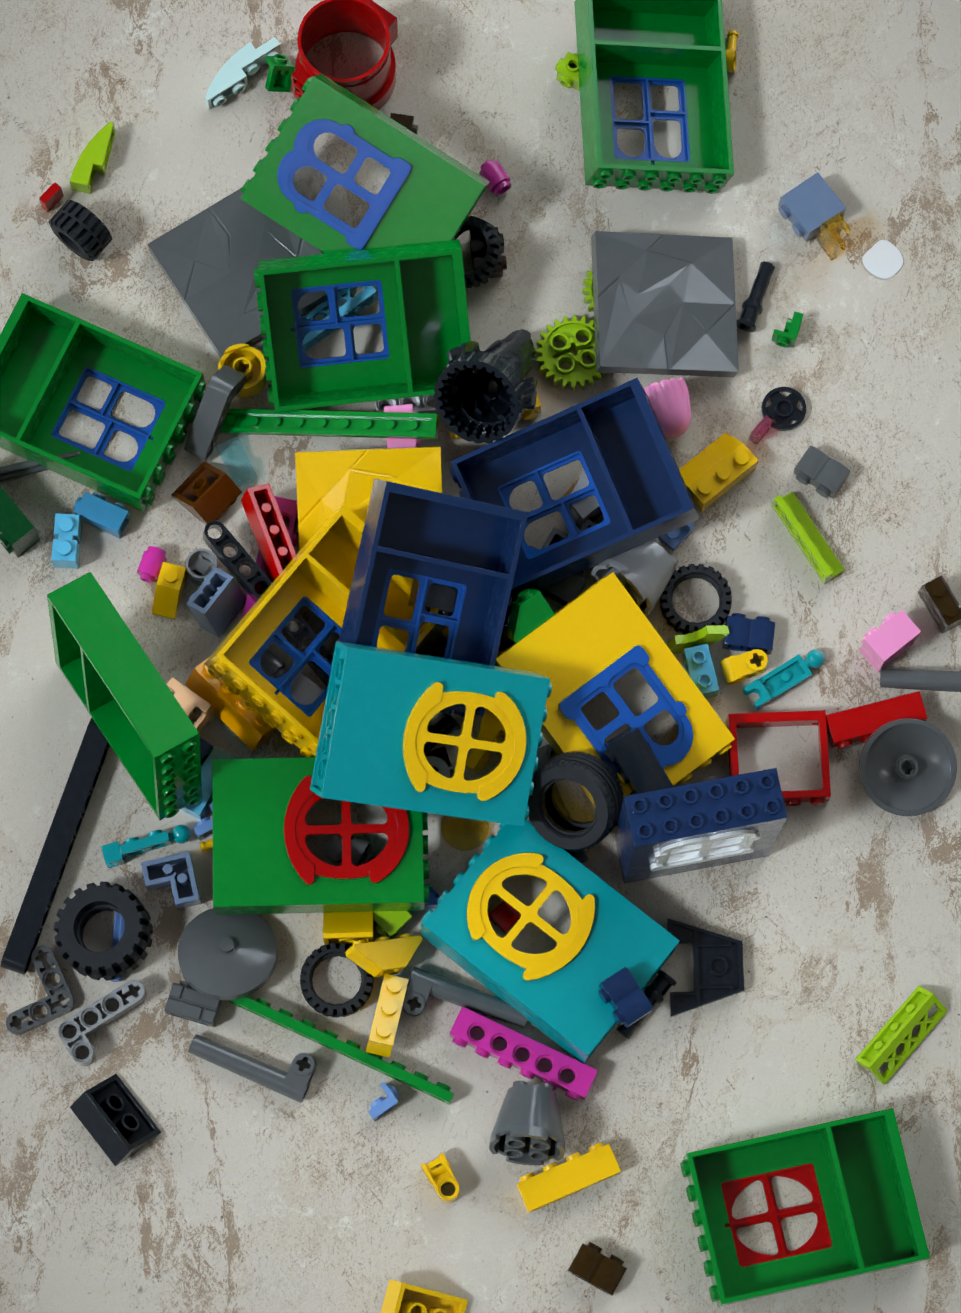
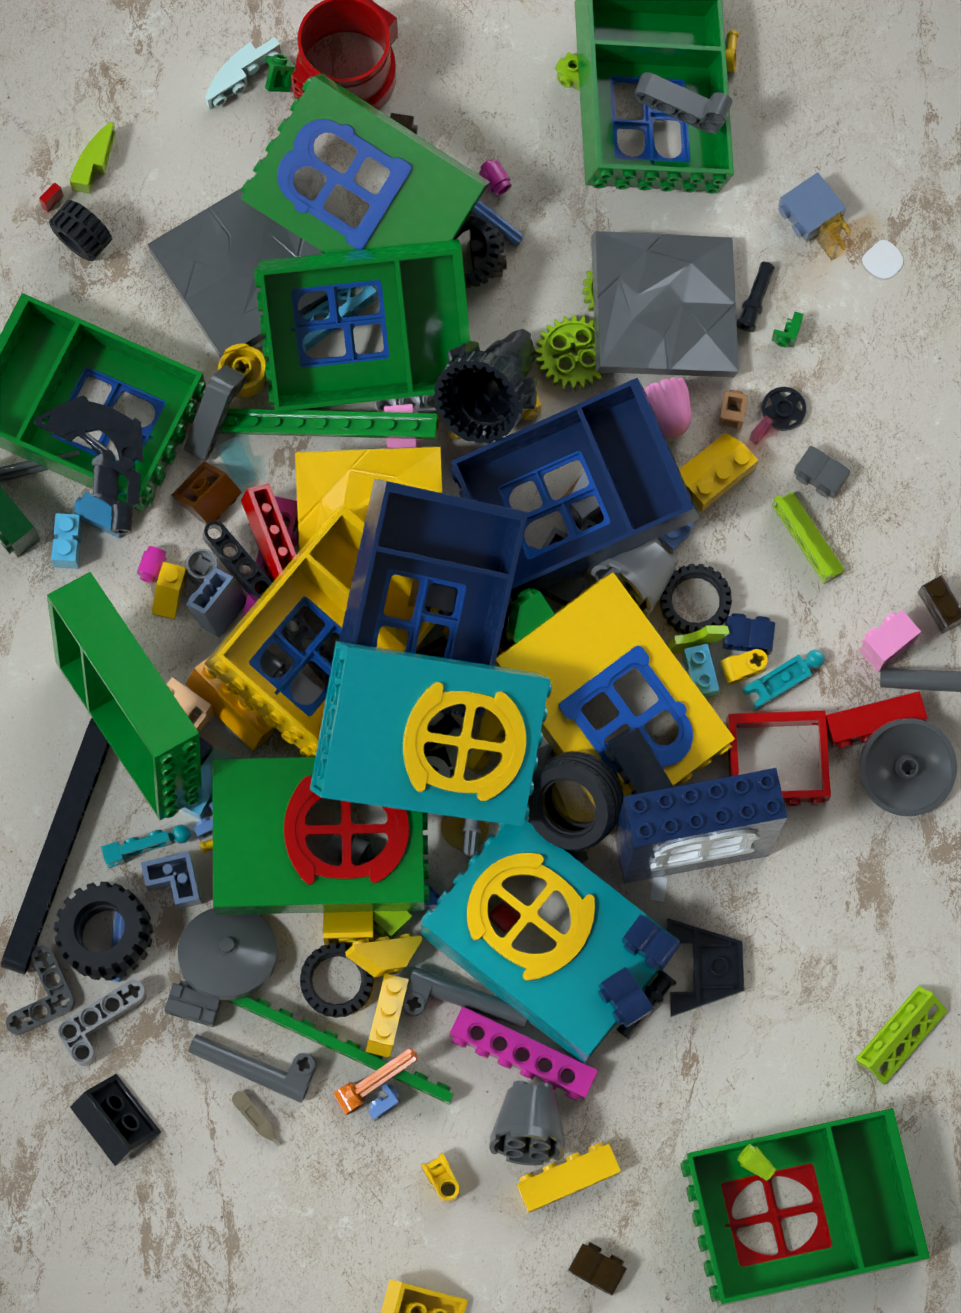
(83, 416): none -> black piece
(254, 1116): none -> dark tan piece
(352, 1095): none -> orange axle
(471, 832): none -> light grey axle
(491, 217): none -> medium blue axle
(651, 943): none -> dark blue brick
(658, 889): none -> white sticker
(682, 103): none -> dark grey beam
(731, 418): none -> medium nougat brick
(755, 1161): none -> lime cone

